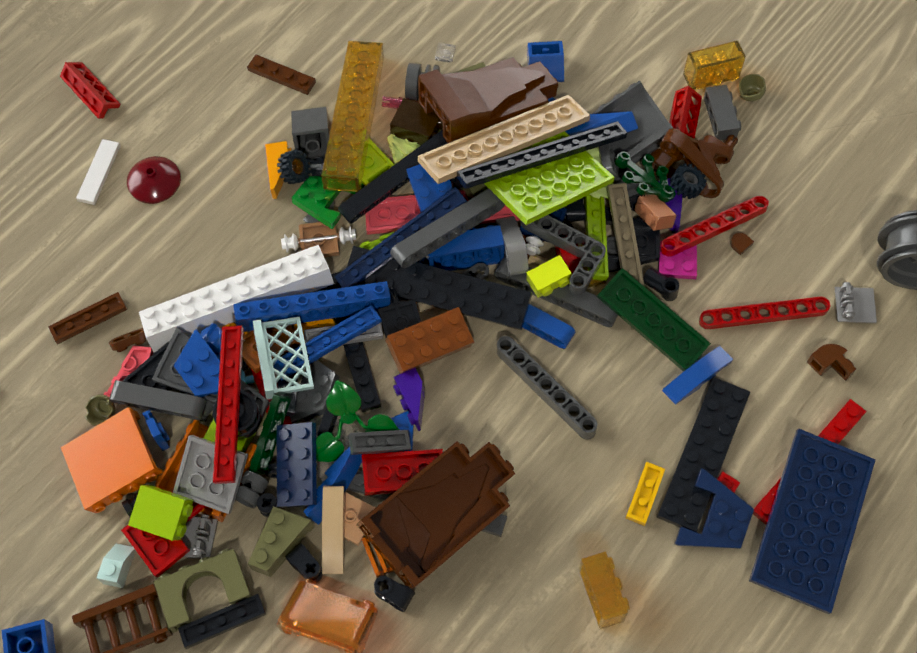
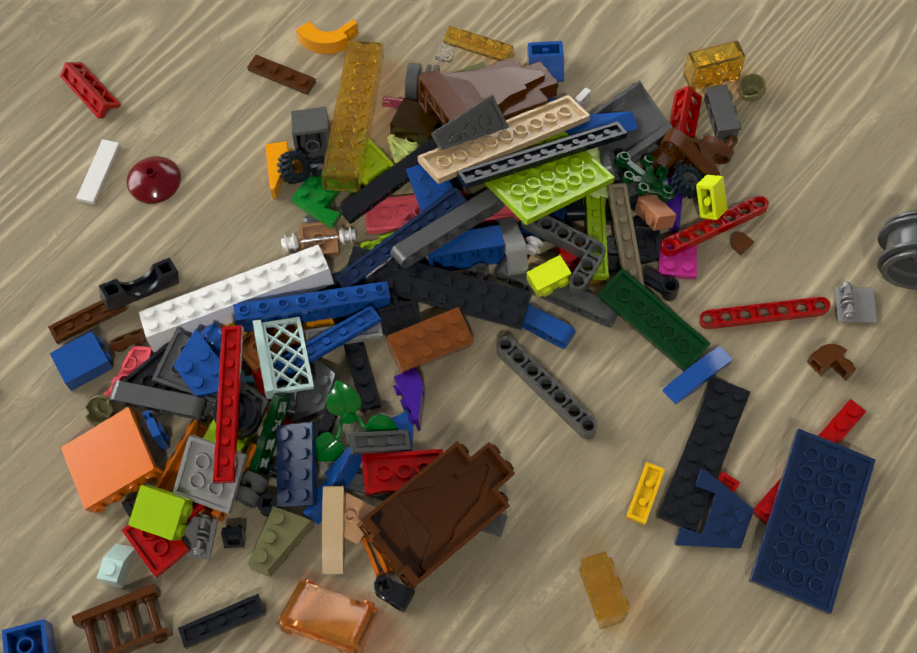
(82, 360): none -> blue brick
(158, 278): none -> black arch
(174, 587): olive arch -> none
(233, 536): none -> black tile
(303, 561): black piece -> none
(326, 42): none -> light orange arch
(475, 122): none -> dark grey wing
(478, 44): none -> clear yellow fence
(583, 97): none -> white tile
(711, 197): none -> neon yellow brick

